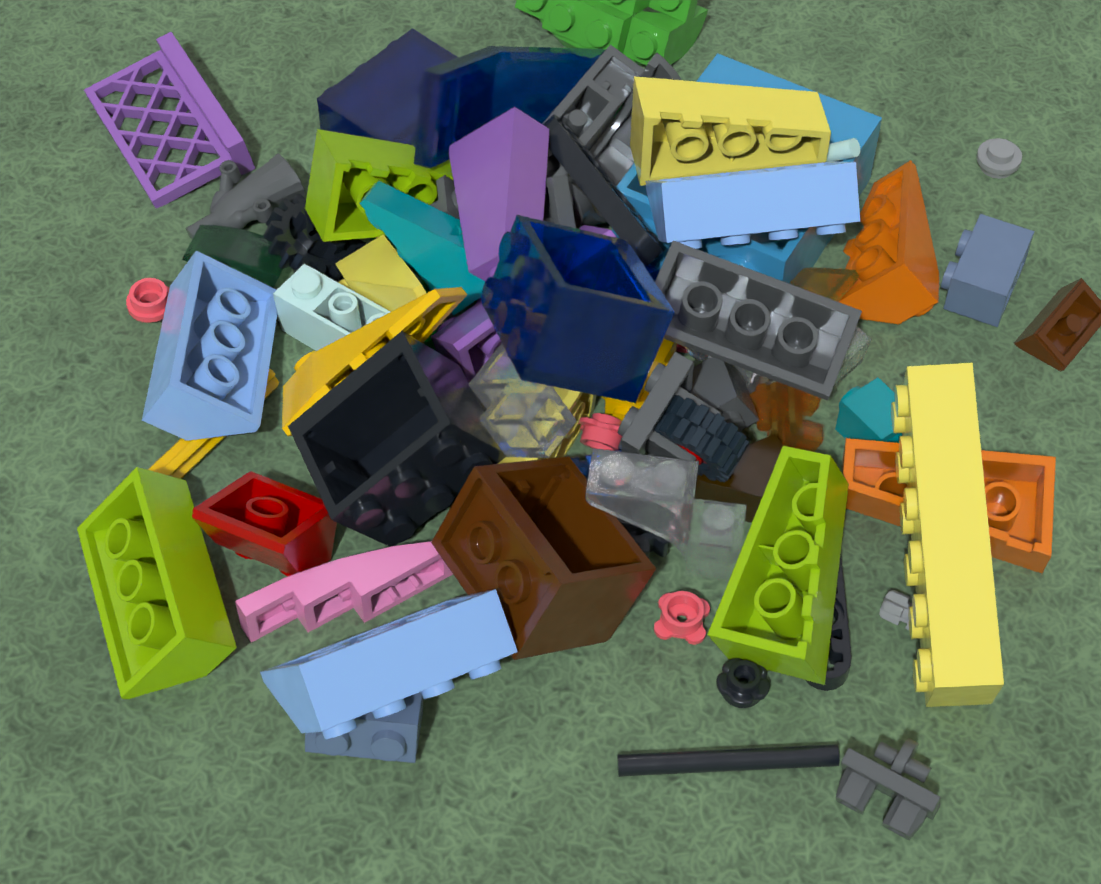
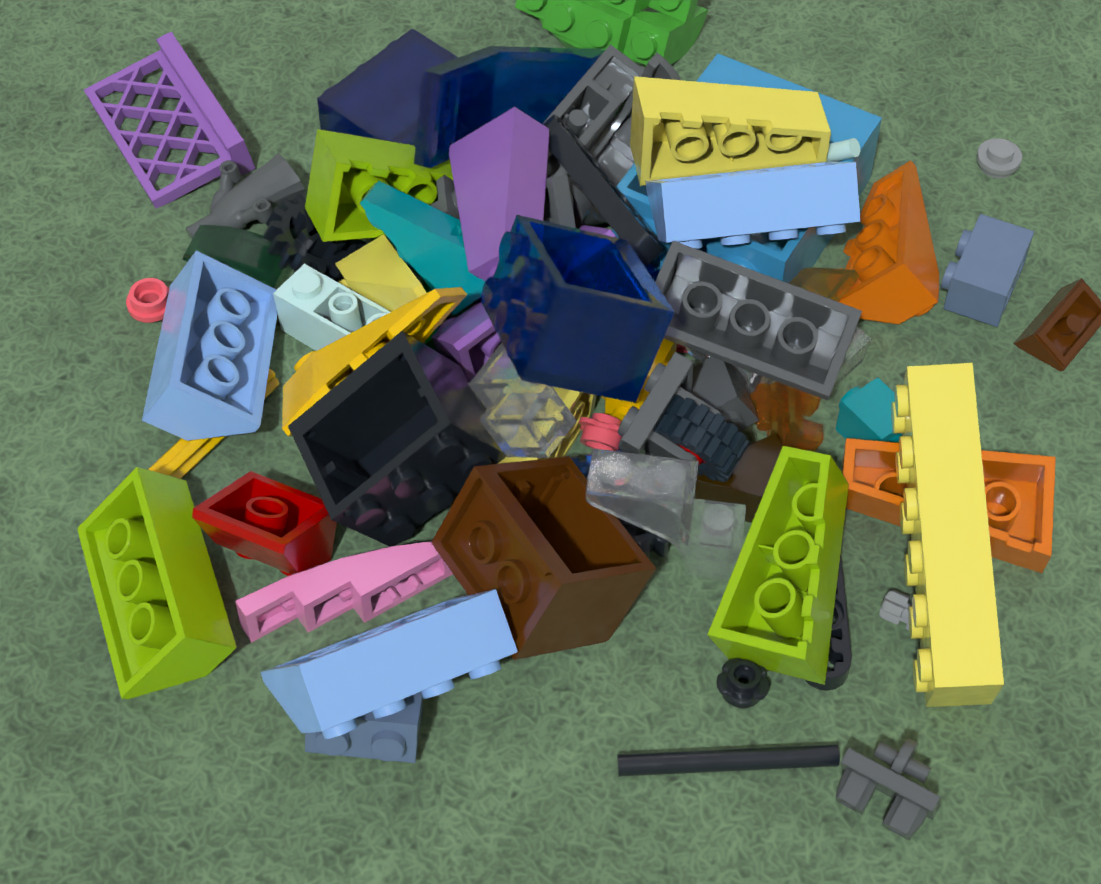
(683, 604): coral plate -> none

